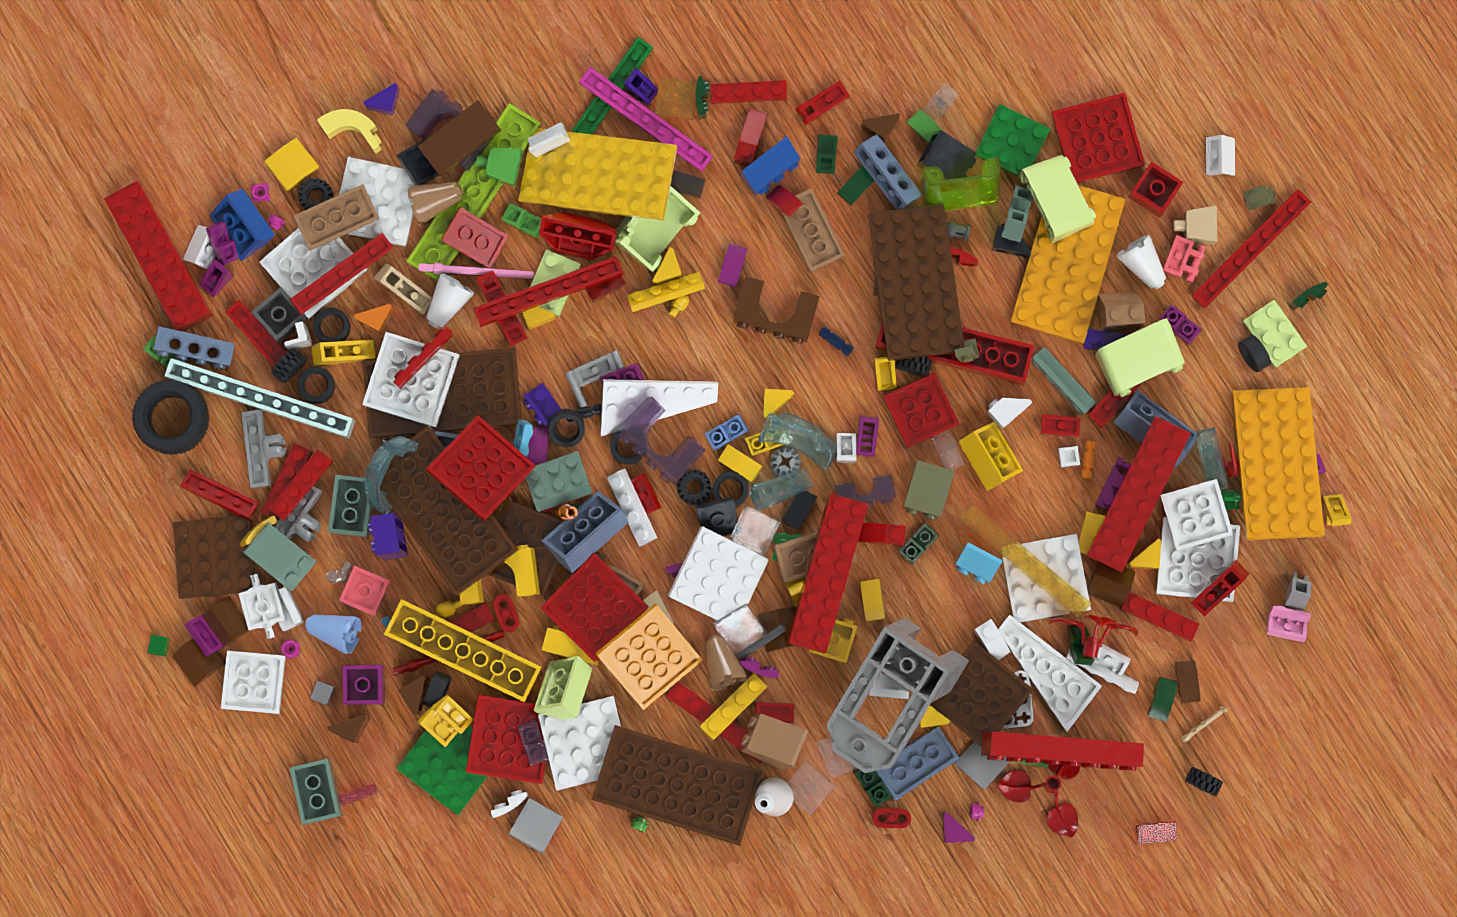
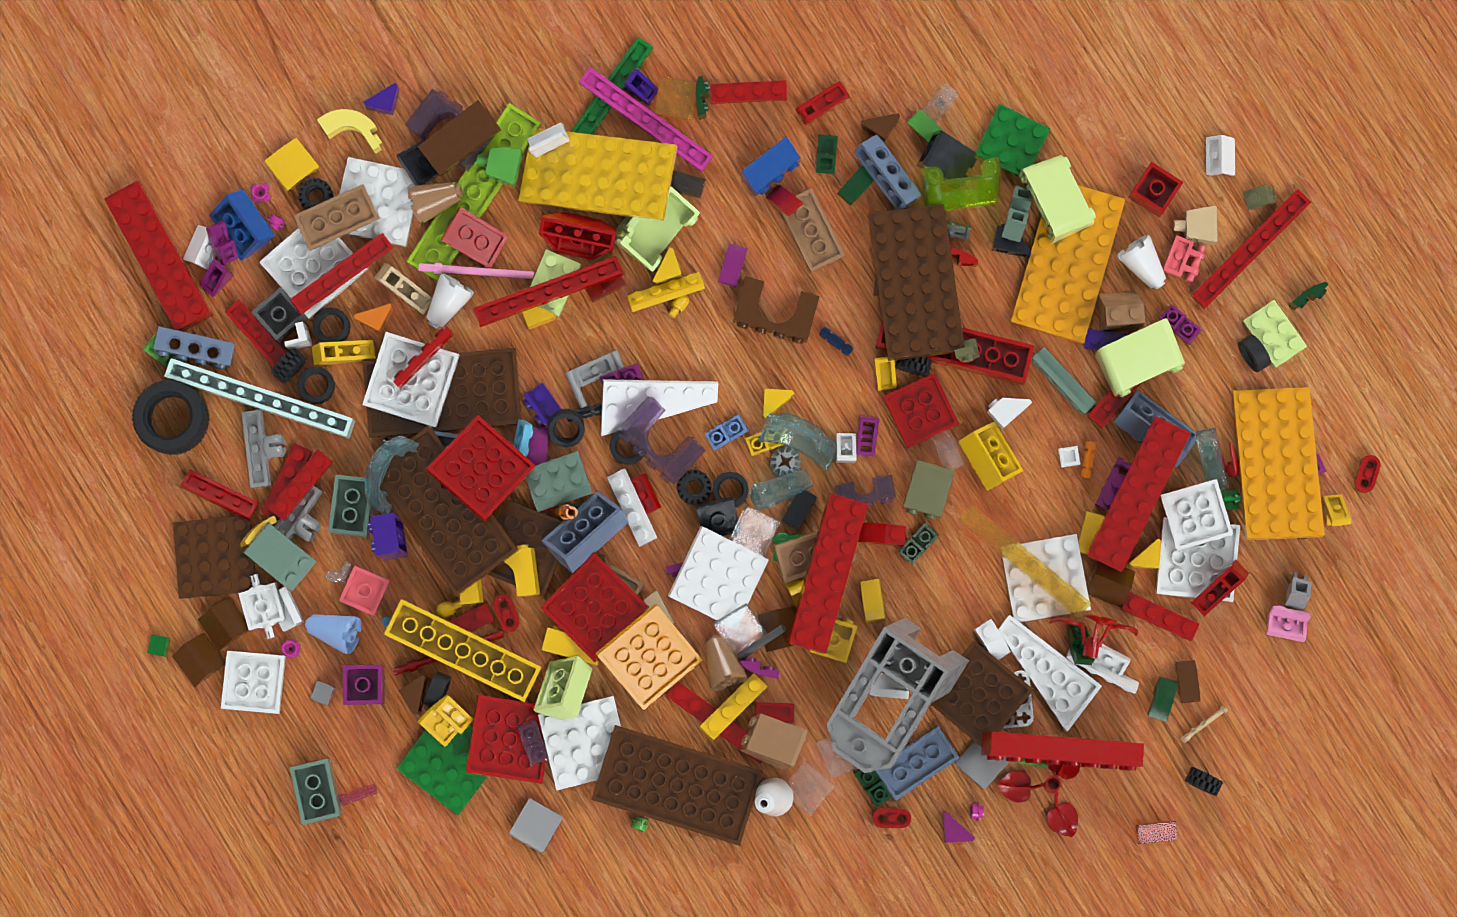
(203, 635): magenta plate -> none
(351, 729): reddish brown slope -> none
(510, 325): red slope -> none
(516, 799): white slope -> none
(522, 220): bright green slope -> none
(740, 463): yellow slope -> none
(750, 138): slope -> none
(933, 718): yellow slope -> none
(977, 563): medium azure slope -> none
(1060, 425): red plate -> none
(1098, 138): red plate -> none
(1367, 474): none -> red plate

